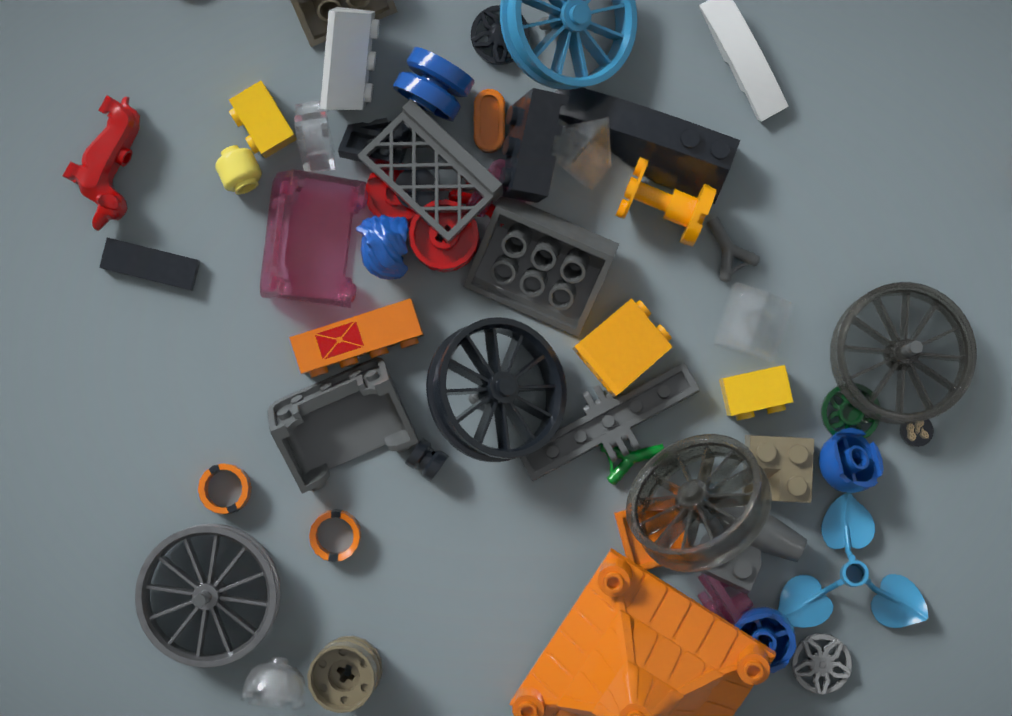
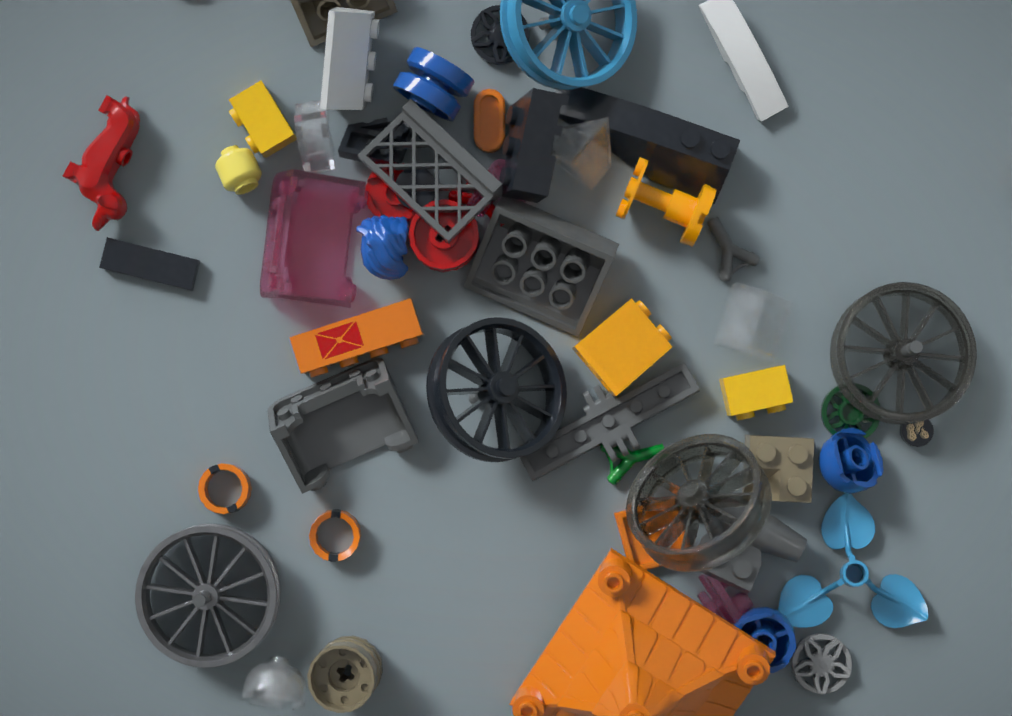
(426, 459): black wheel -> none

